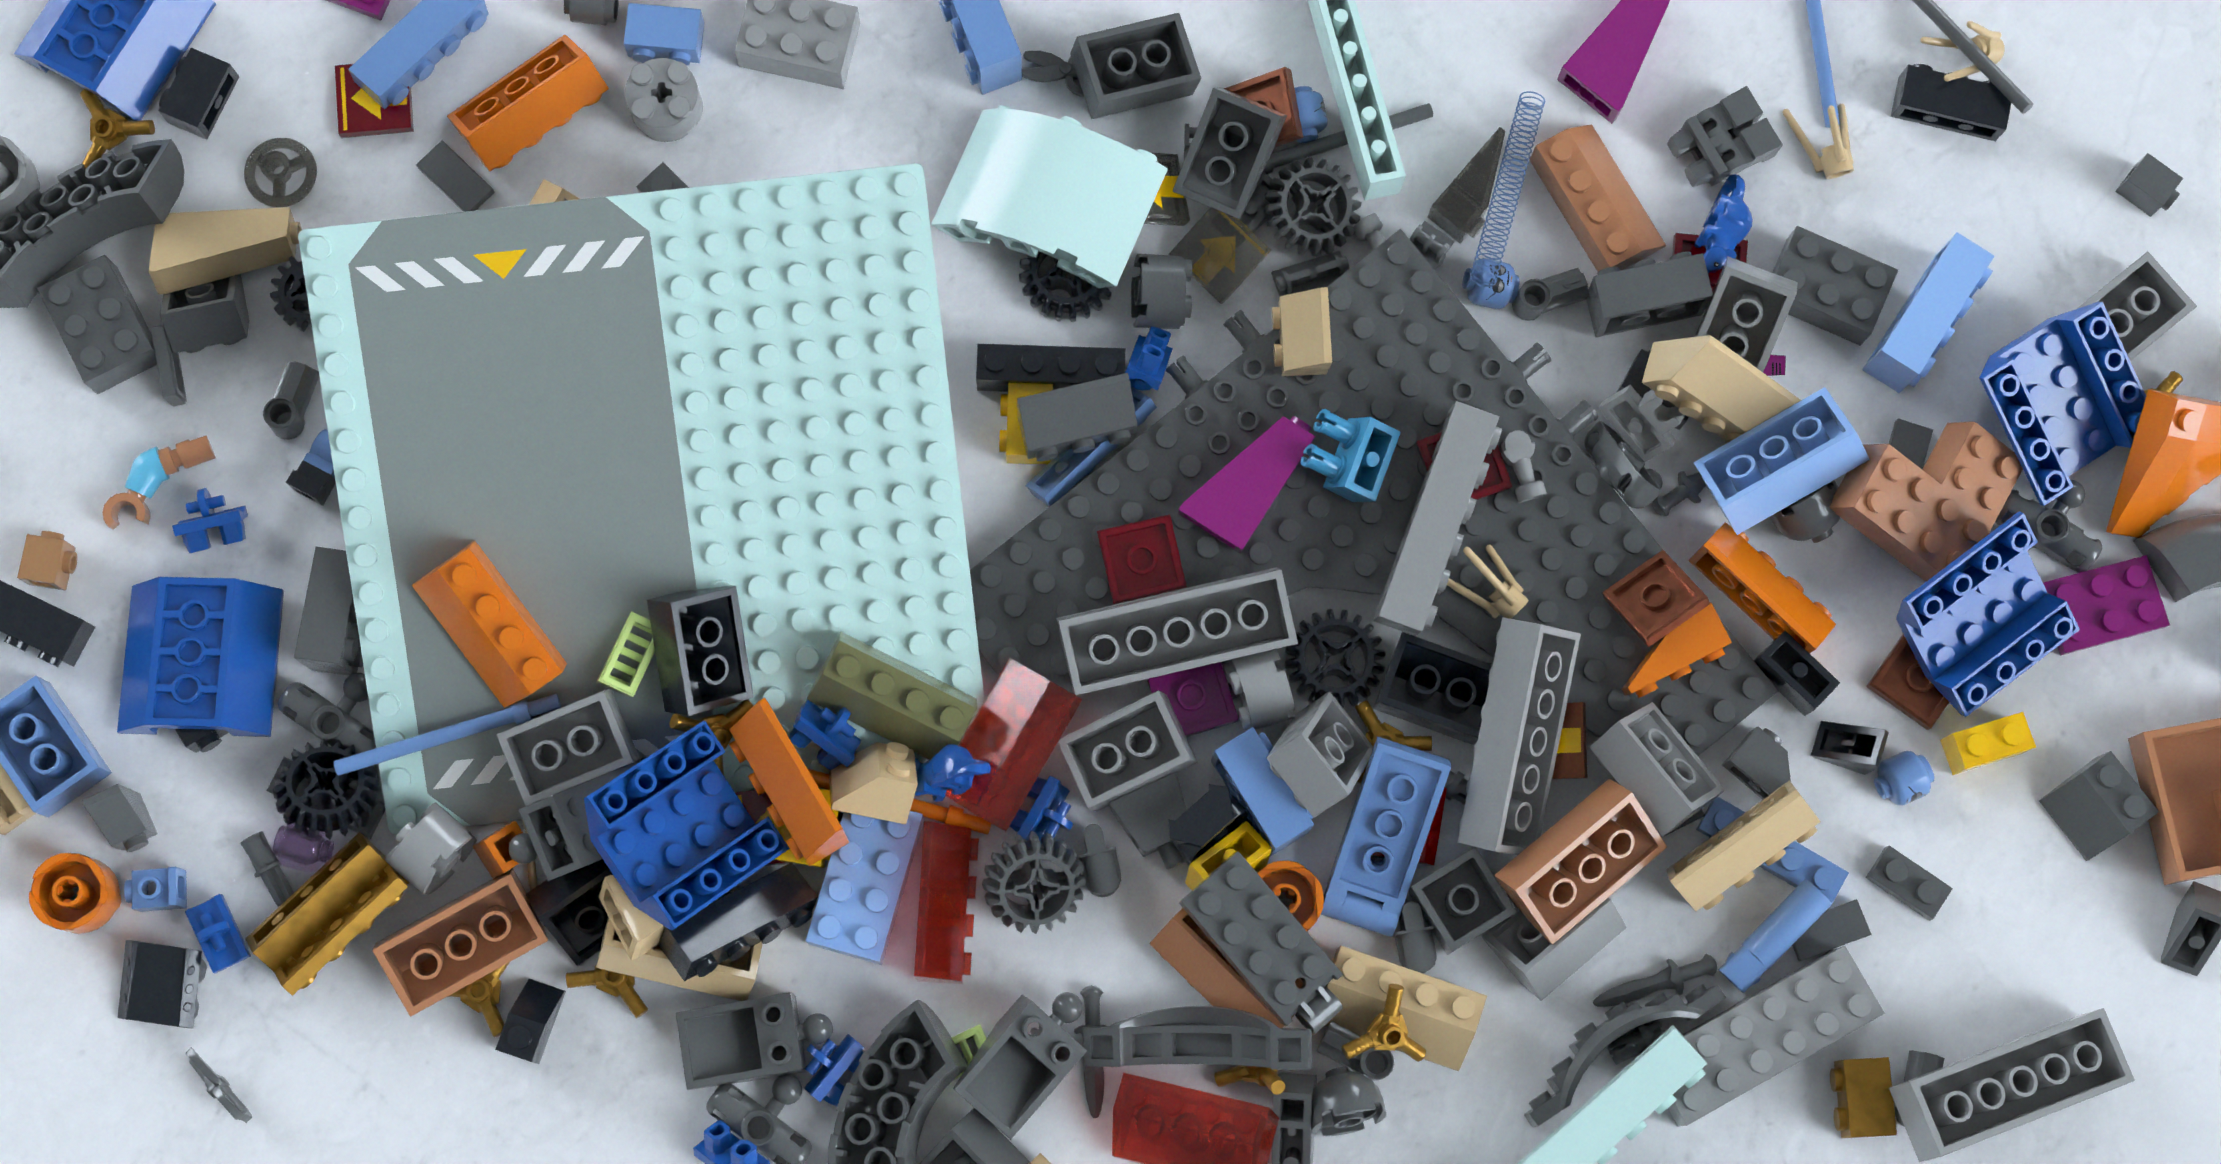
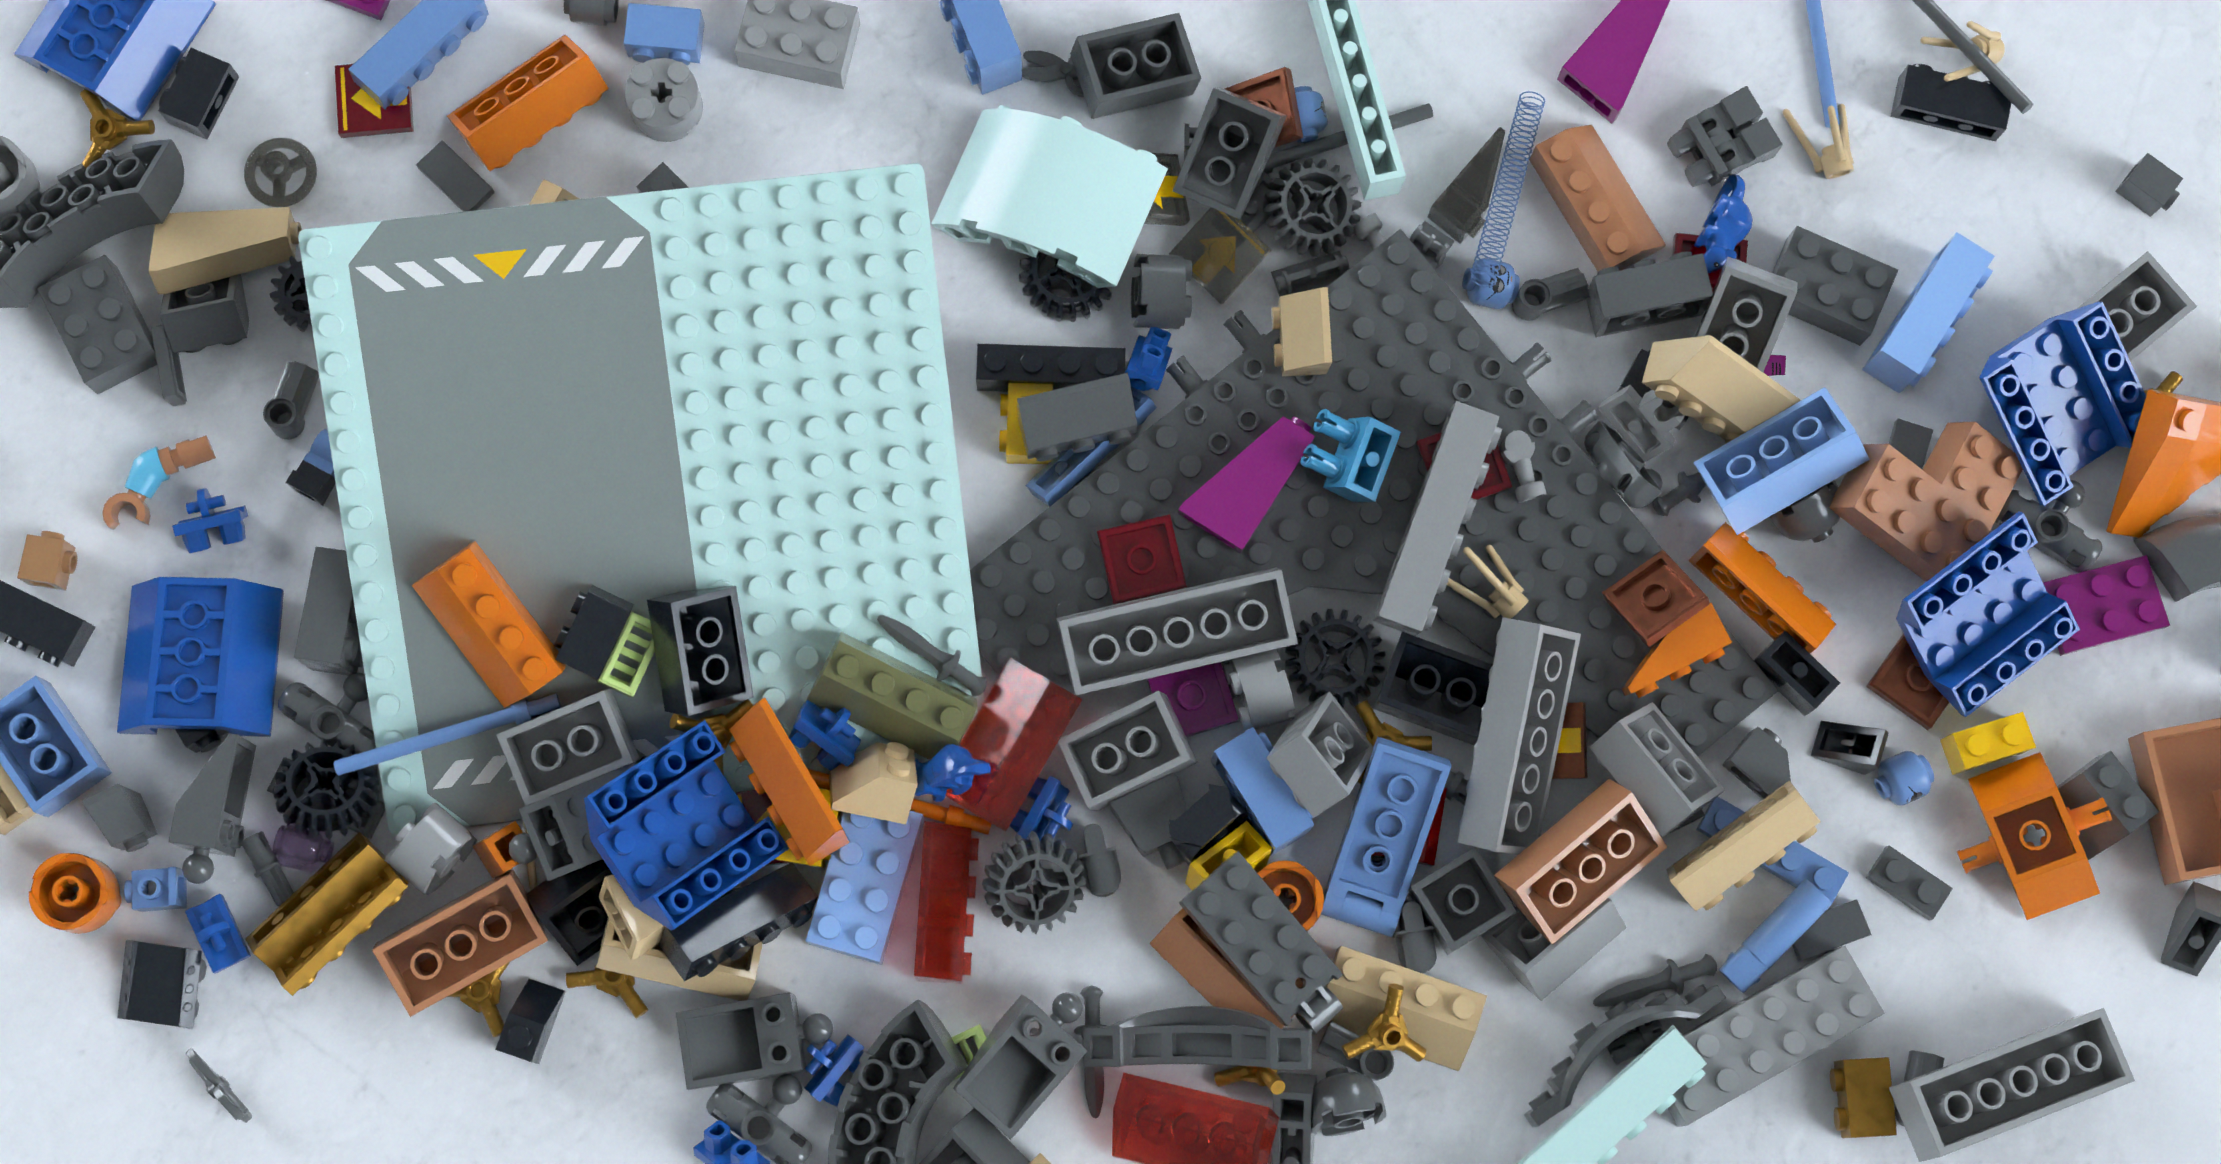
(212, 808): none -> dark grey slope
(593, 631): none -> black brick
(944, 662): none -> dark grey sword
(2040, 875): none -> orange slope

